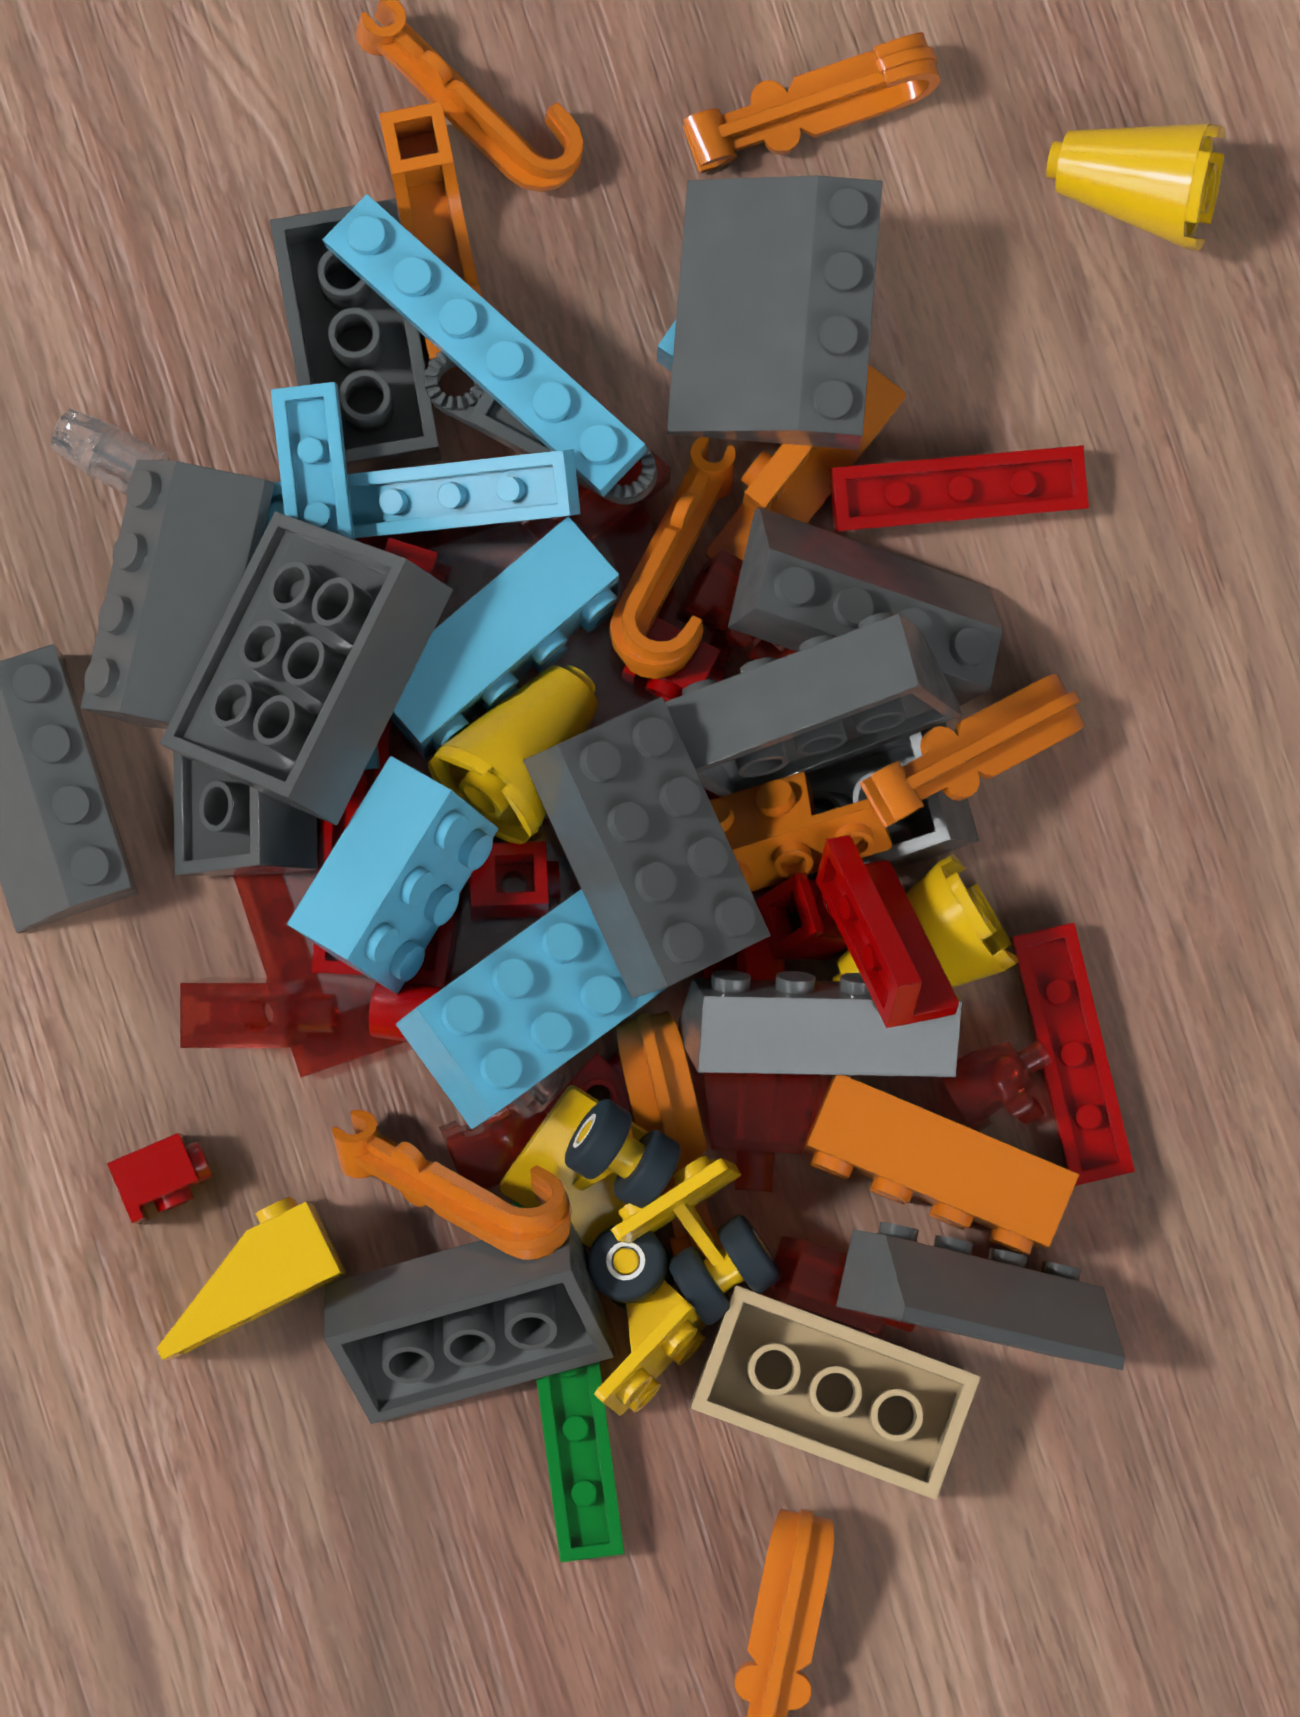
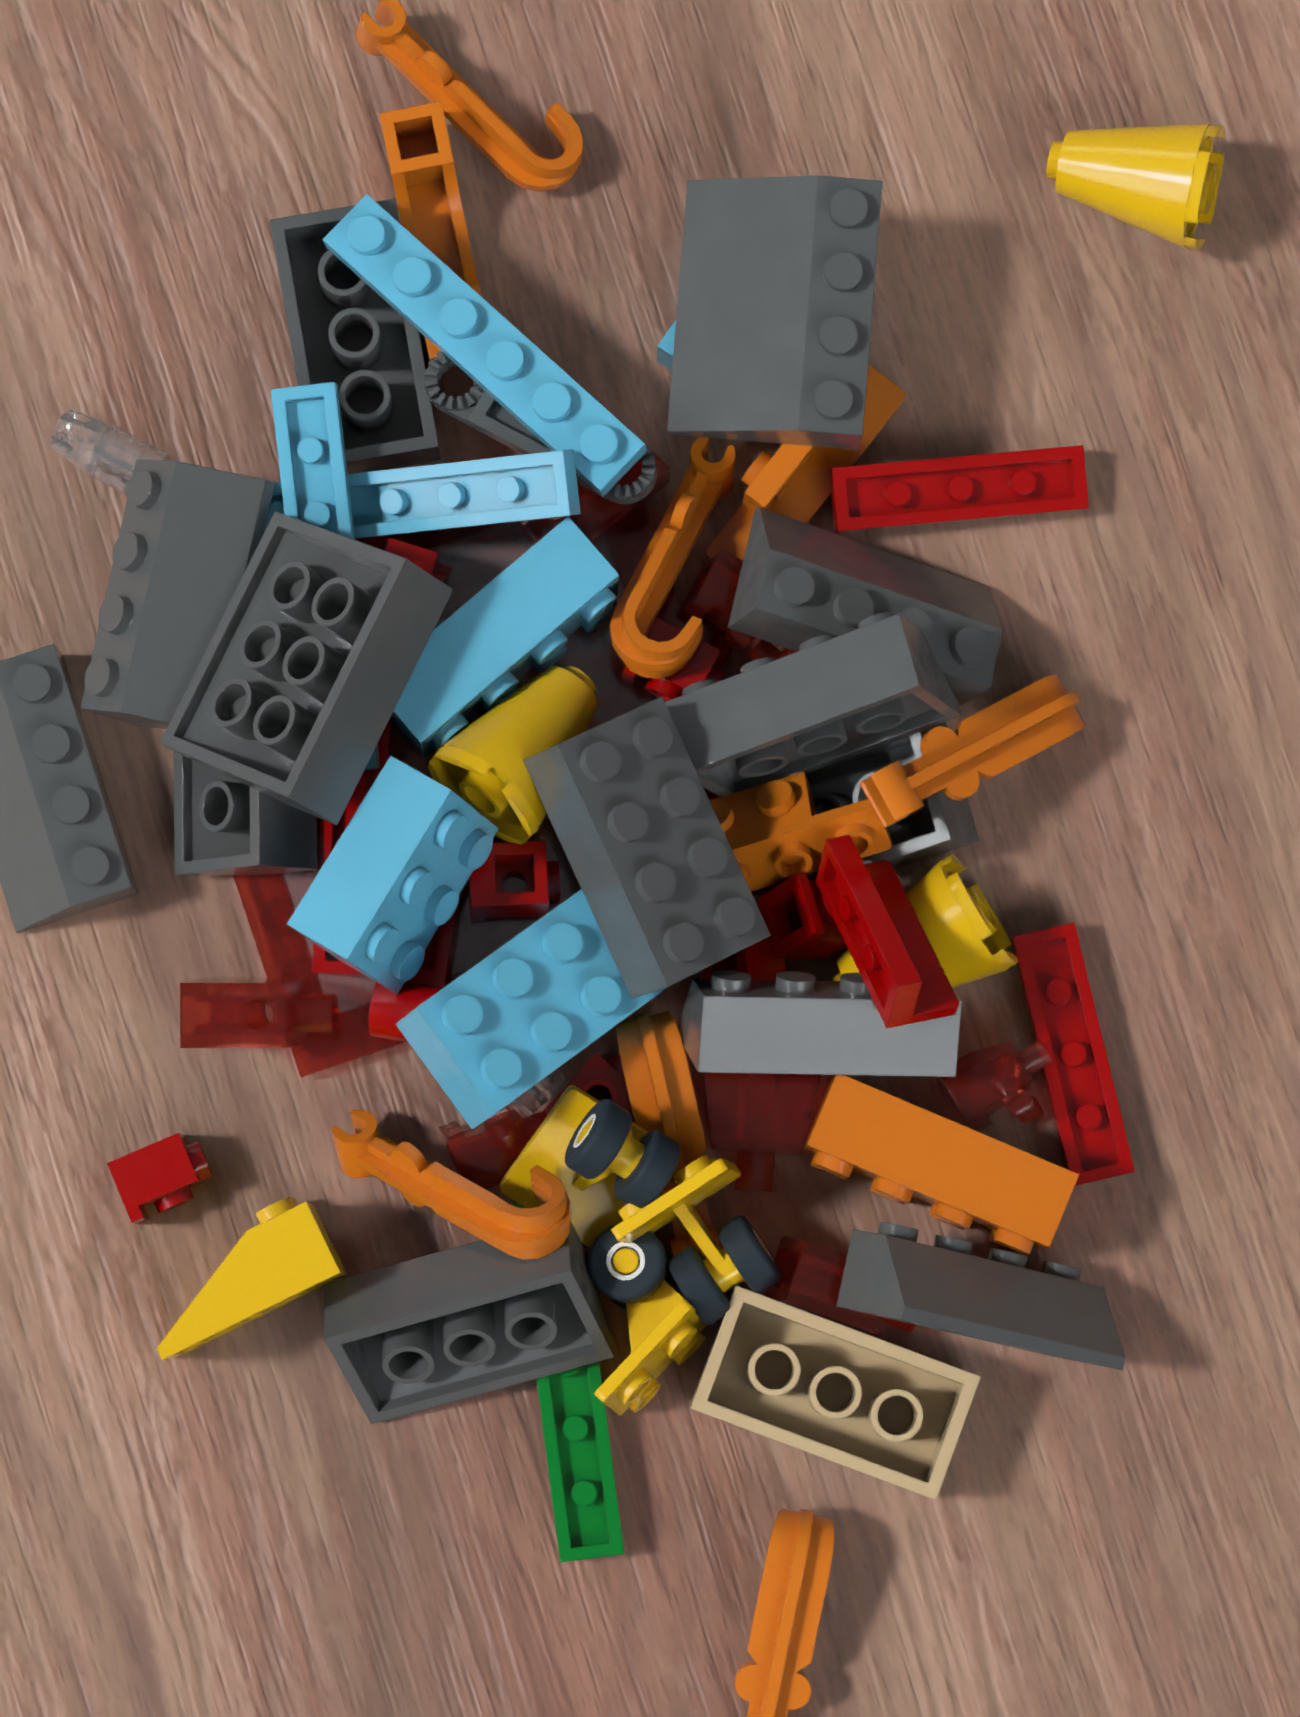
(817, 102): orange piece -> none

